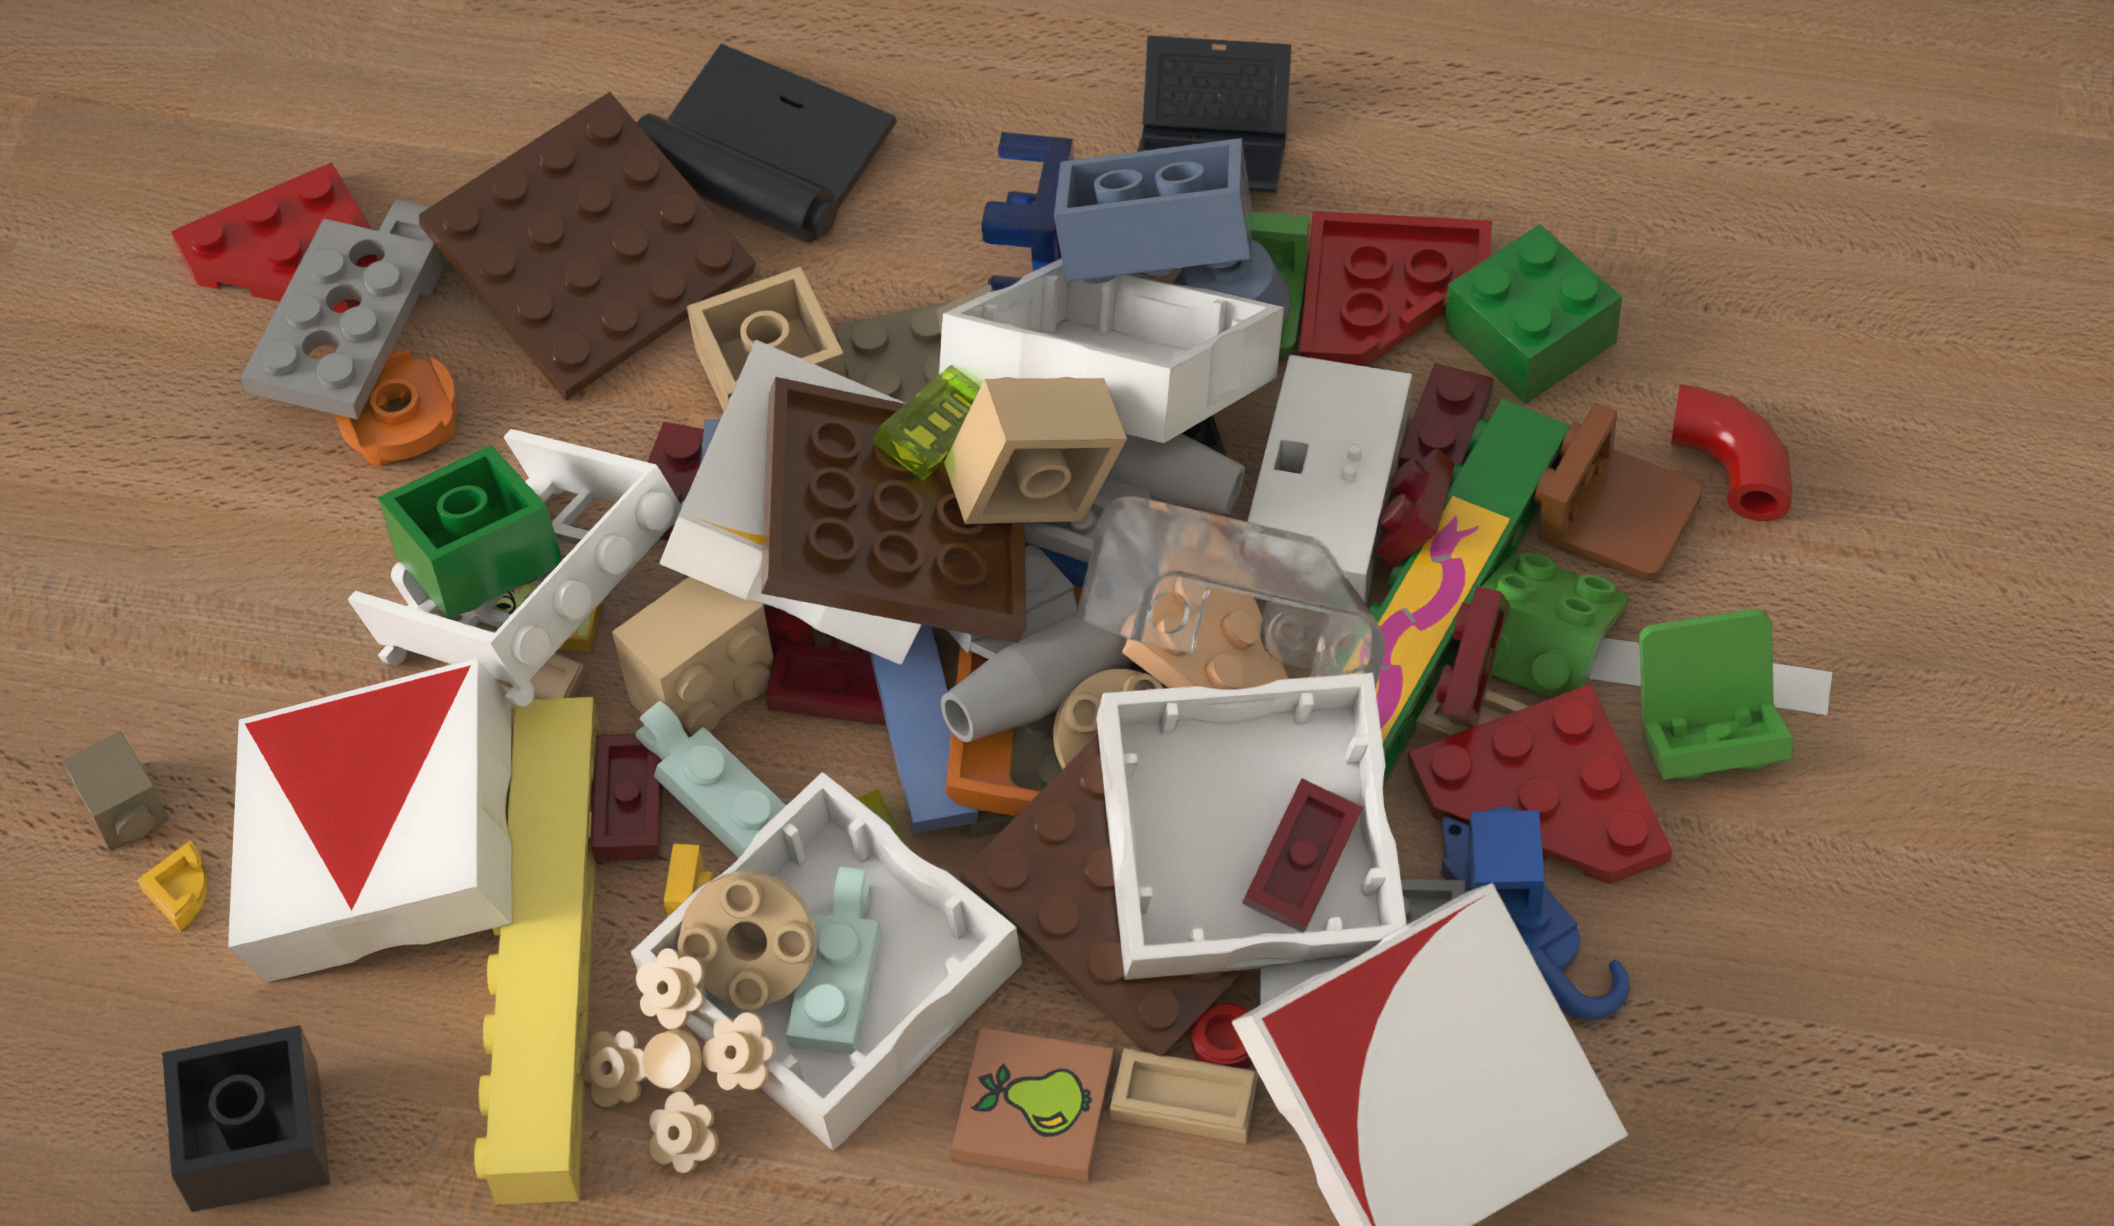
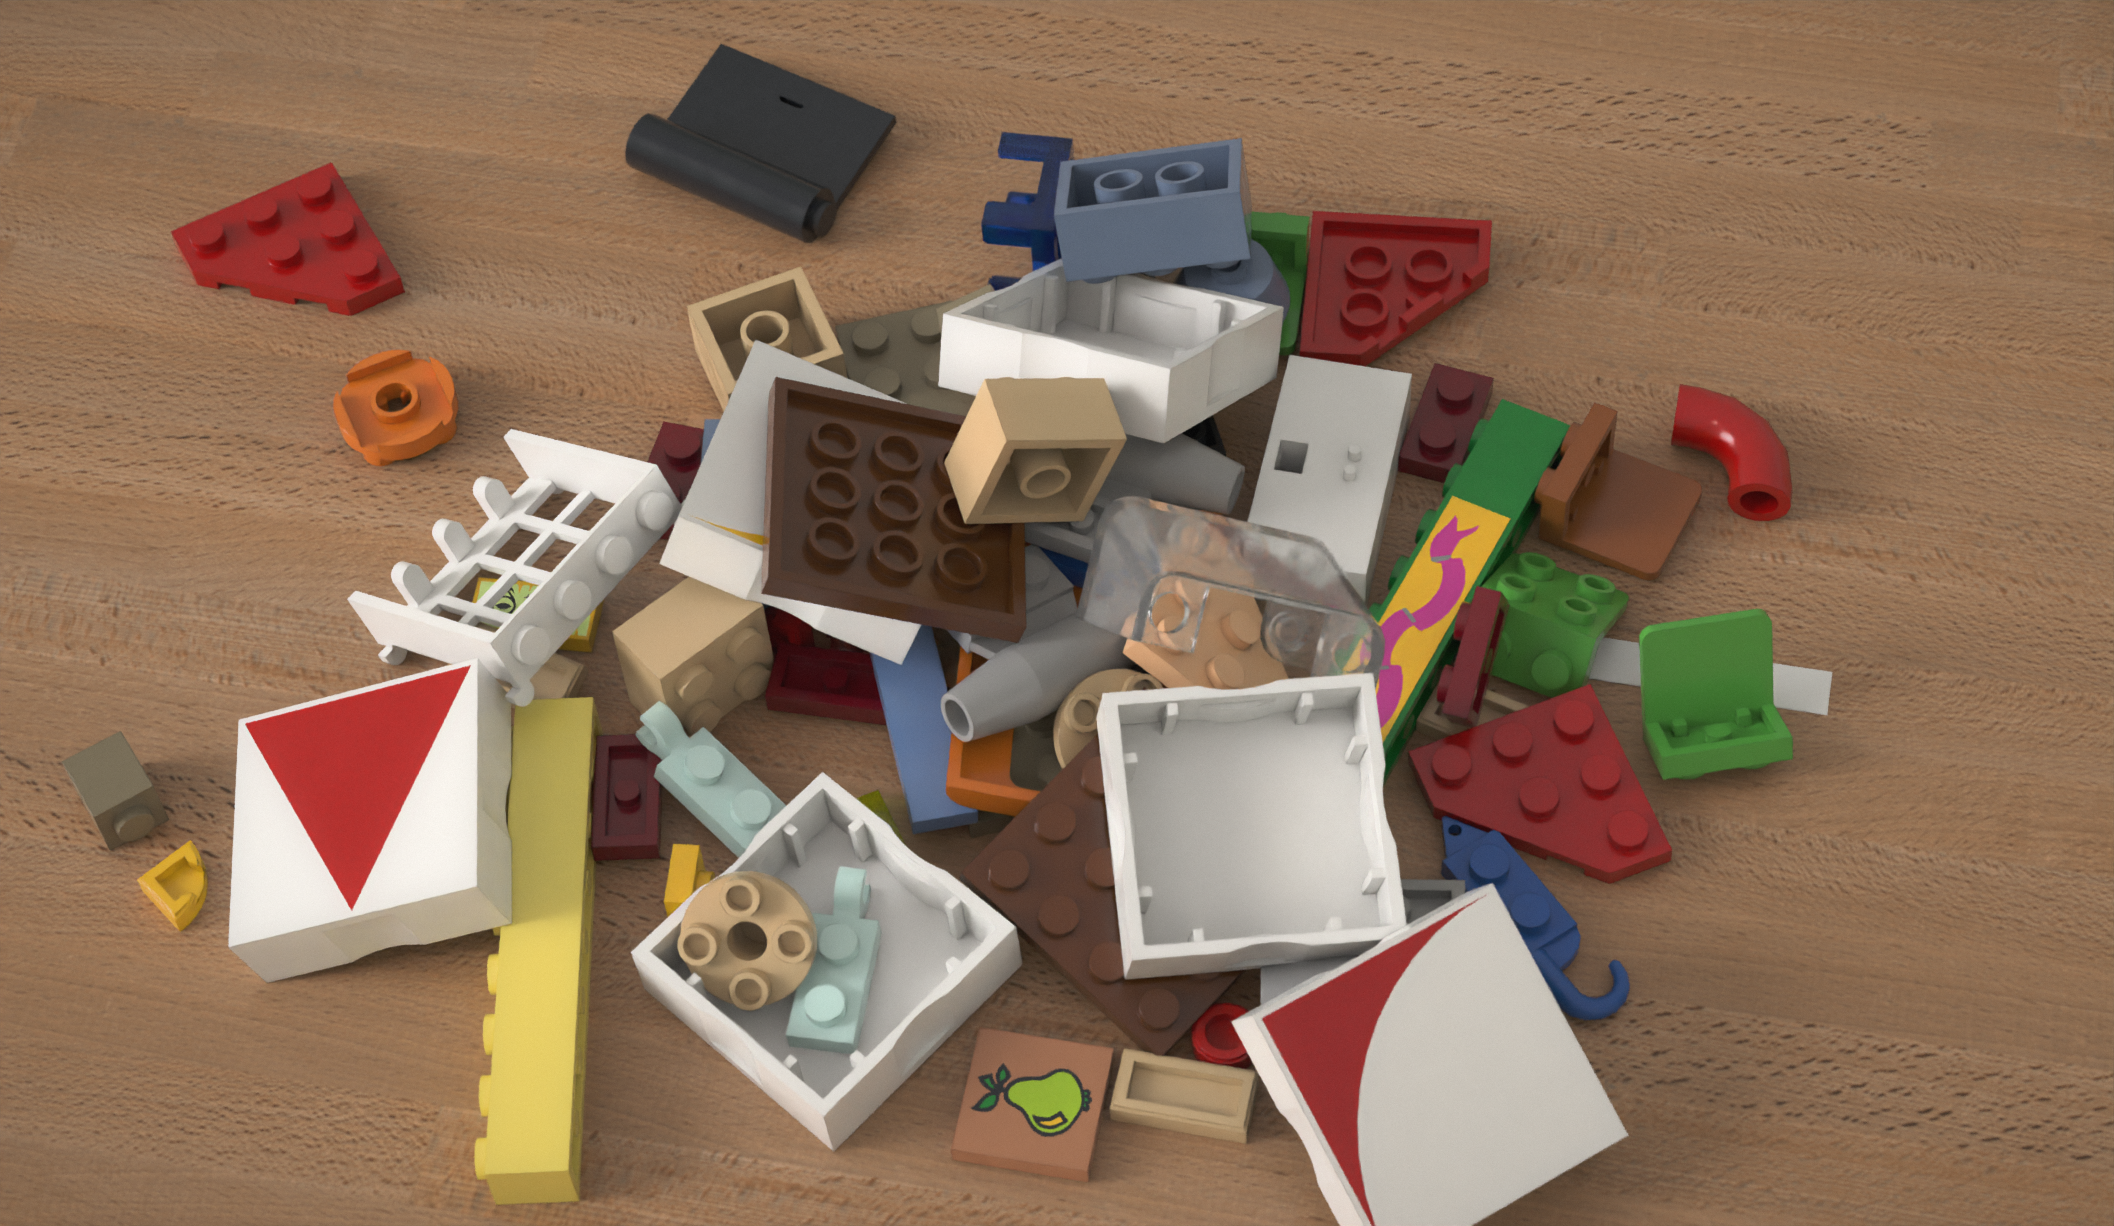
(245, 1118): black brick -> none
(362, 334): light grey hinge -> none
(470, 531): green brick -> none
(586, 244): reddish brown plate -> none
(675, 1060): tan plant -> none
(928, 423): clear neon green tile -> none
(1219, 96): black piece -> none
(1302, 855): dark red plate -> none
(1414, 506): dark red plate -> none
(1508, 853): blue brick -> none
(1532, 313): green brick -> none

